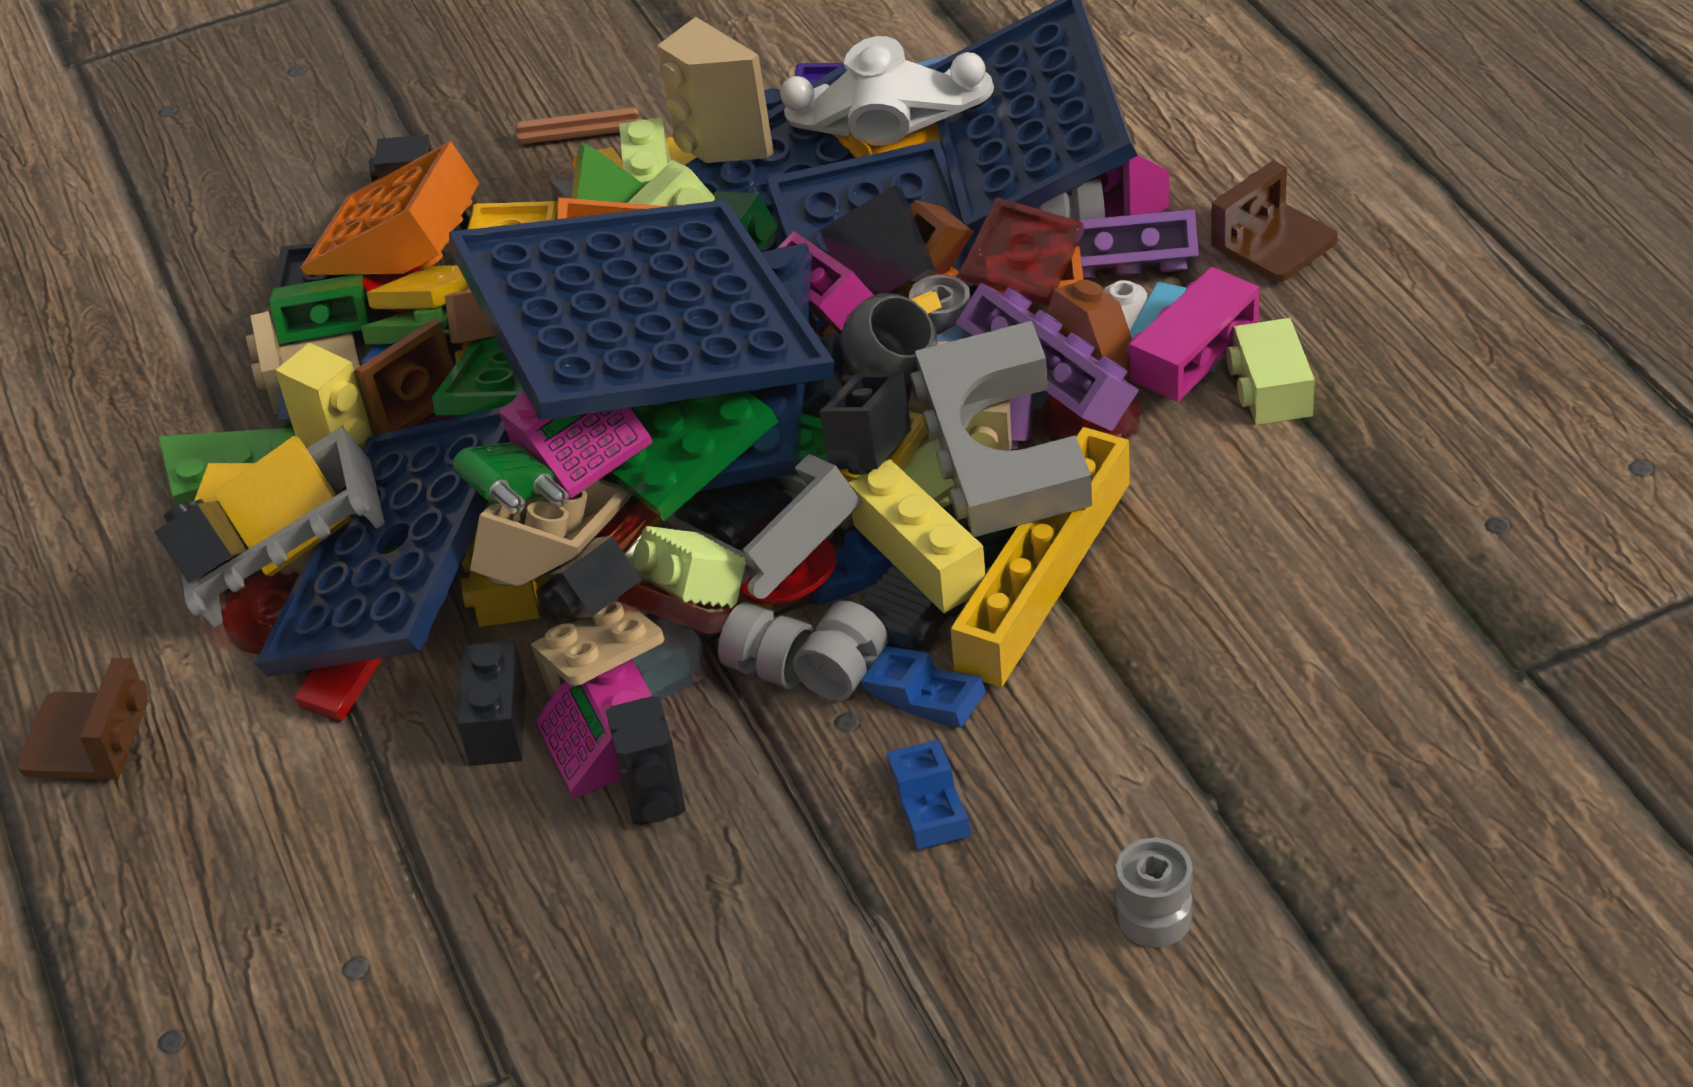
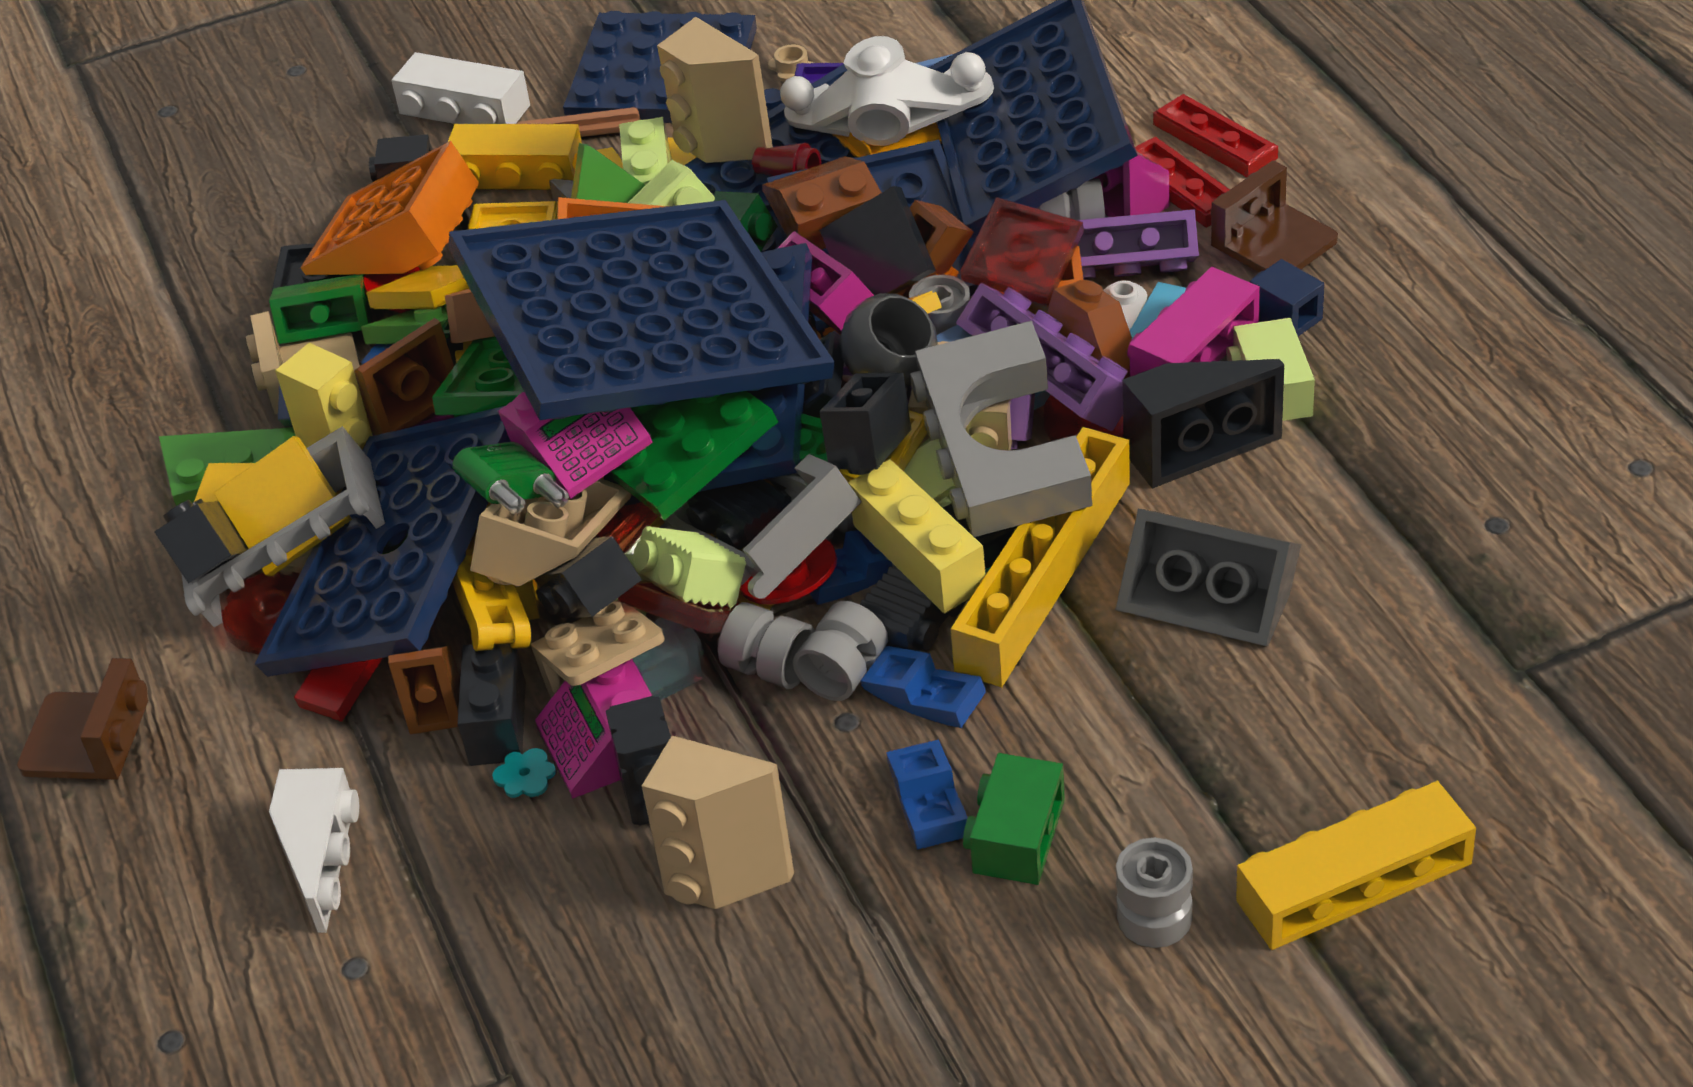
(312, 824): none -> white slope
(427, 688): none -> dark orange slope
(460, 91): none -> white brick
(488, 607): none -> yellow plate
(517, 153): none -> yellow brick
(524, 773): none -> teal plant
(624, 63): none -> dark blue plate
(716, 824): none -> tan slope
(785, 159): none -> dark red cone
(786, 59): none -> tan plate
(820, 196): none -> dark orange slope
(1015, 818): none -> green brick
(1188, 184): none -> red tile
(1200, 414): none -> black slope
(1207, 576): none -> dark grey slope
(1215, 135): none -> red tile
(1290, 294): none -> dark blue brick
(1354, 864): none -> yellow brick

